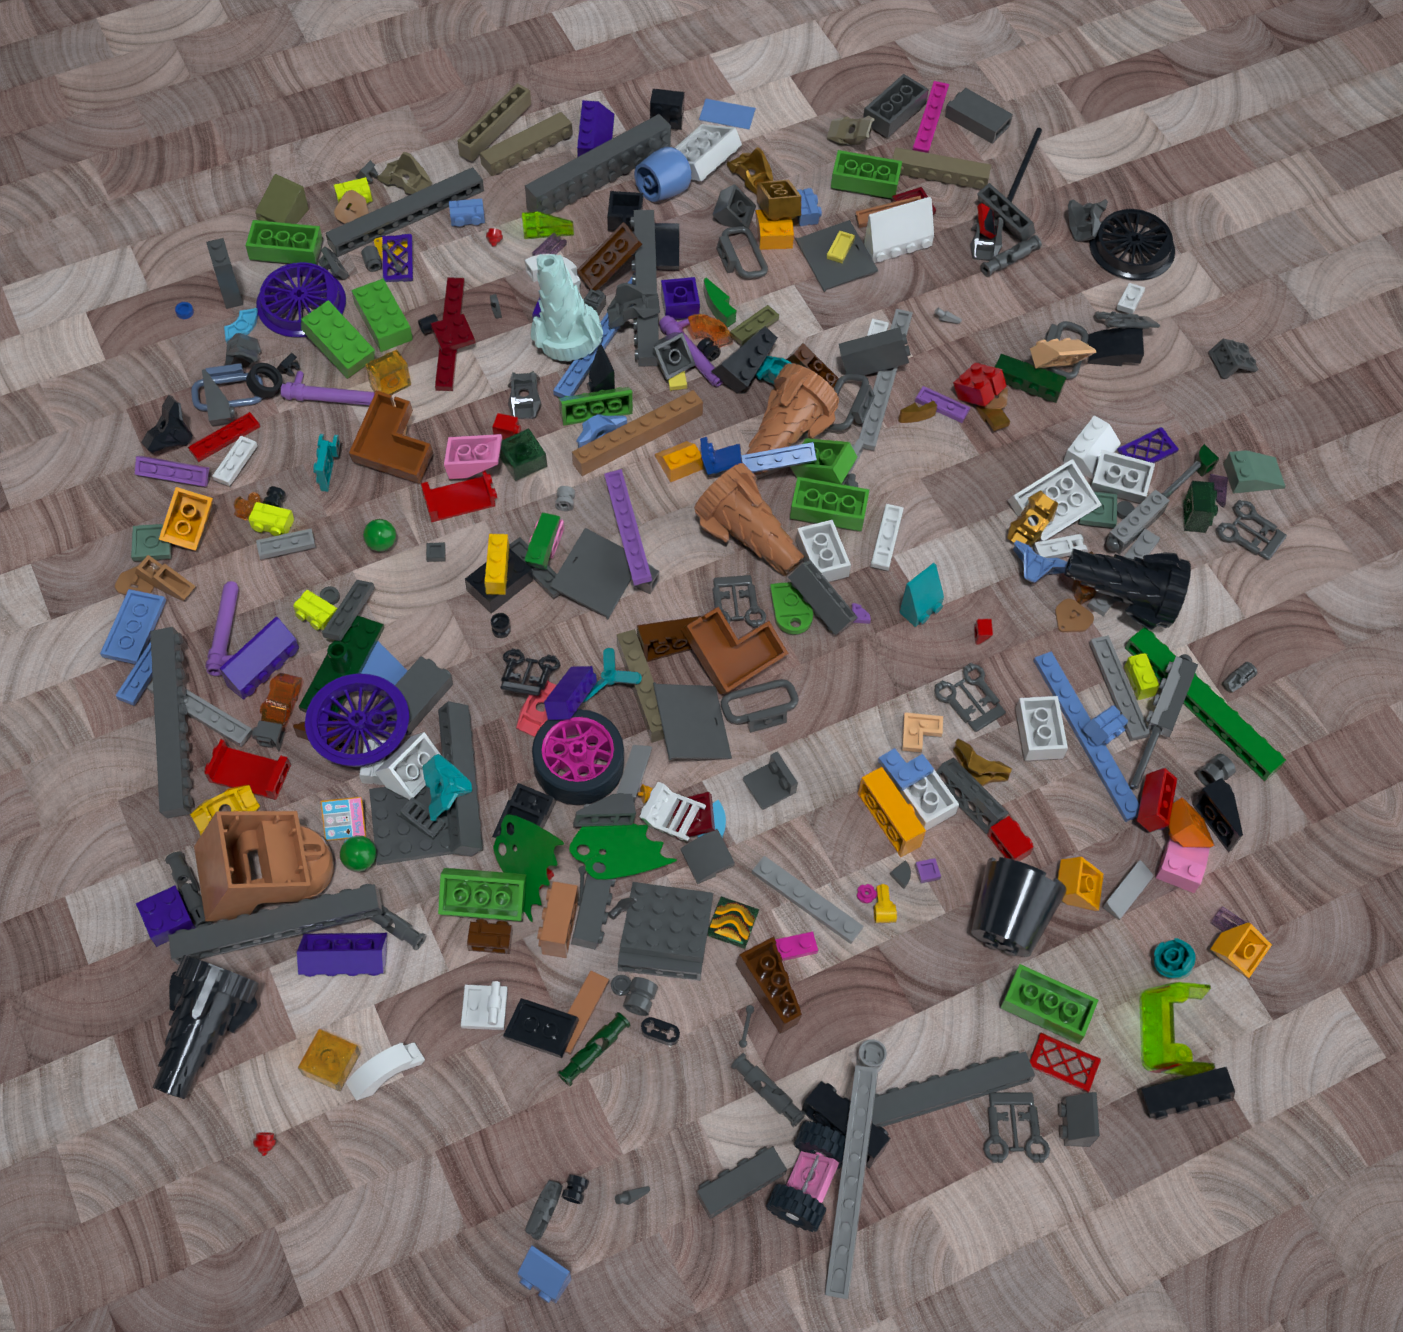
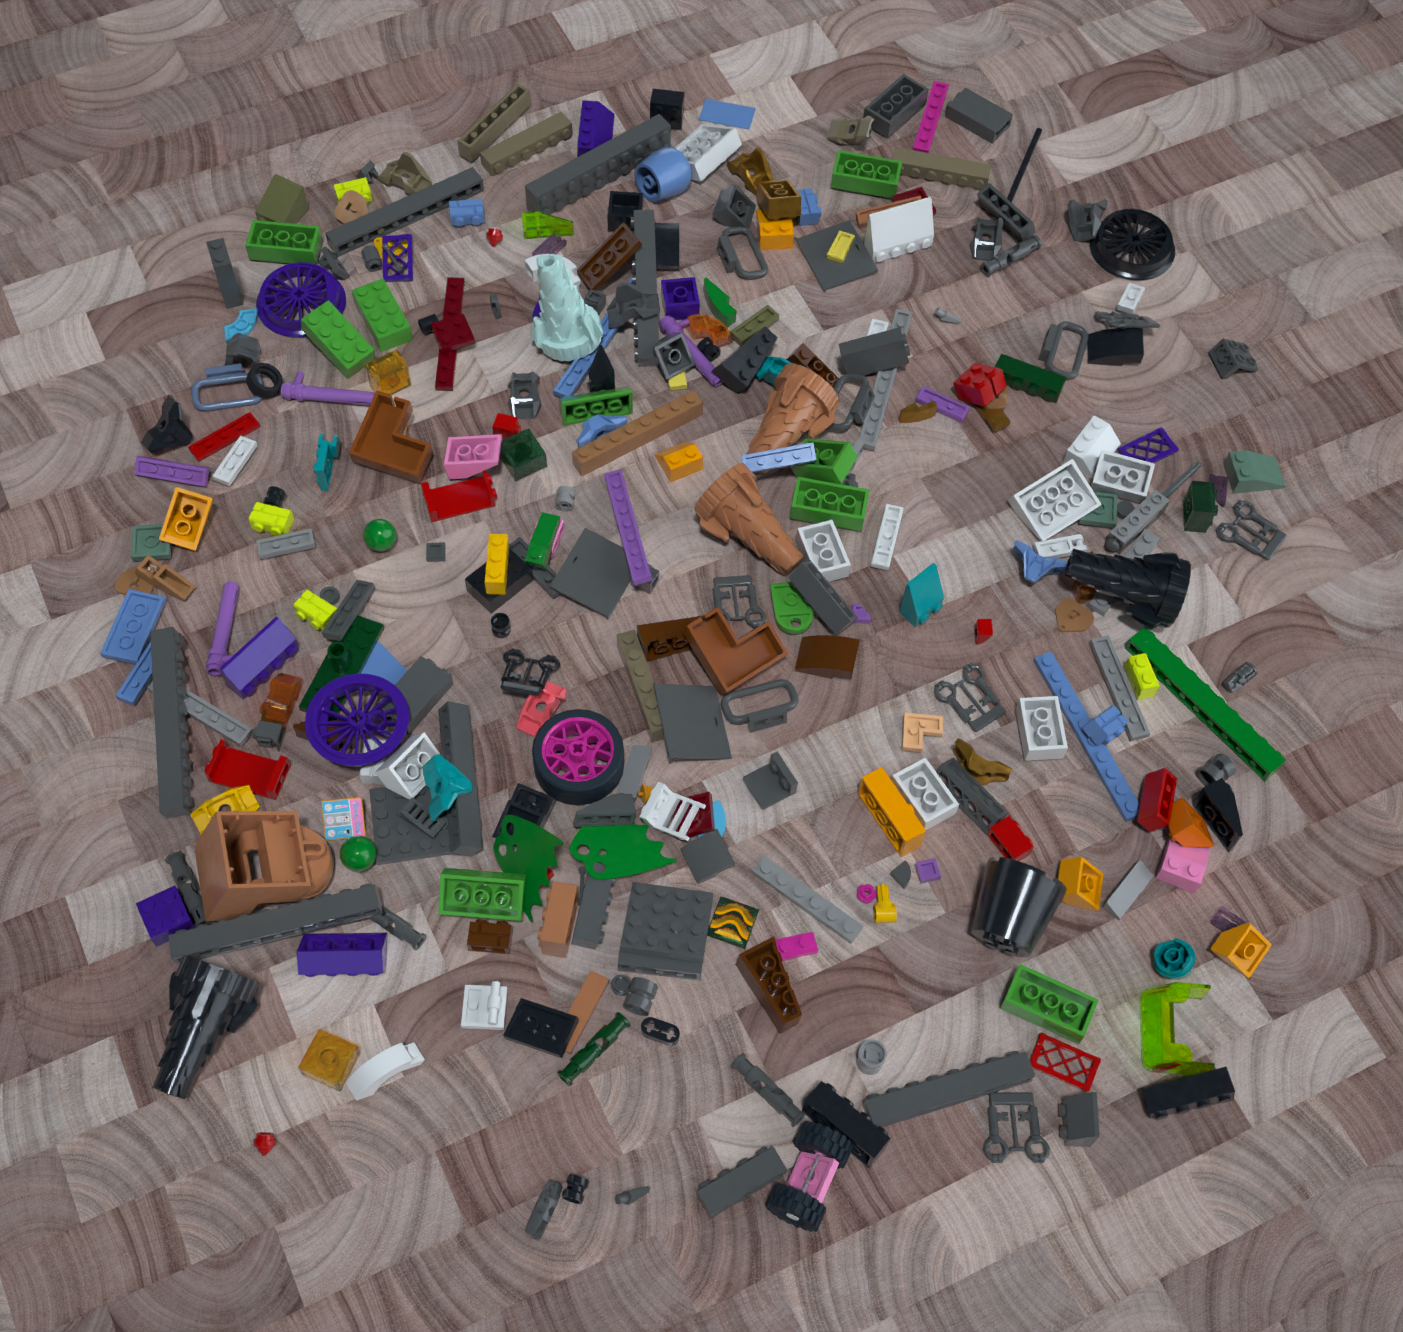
(184, 310): blue tile -> none
(218, 407): dark grey slope -> none
(243, 507): clear orange animal -> none
(287, 363): black tile -> none
(543, 1275): medium blue slope -> none
(570, 692): dark purple brick -> none
(611, 675): teal piece -> none
(621, 906): flat silver bar -> none
(720, 459): blue bracket -> none
(749, 1010): dark grey hinge -> none
(827, 656): none -> reddish brown slope
(851, 1182): light grey plate -> none
(905, 773): medium blue plate -> none
(986, 221): red tile -> none
(1040, 506): pearl gold piece -> none
(1060, 353): light nougat slope -> none
(1167, 707): piece -> none
(1207, 459): dark green brick -> none

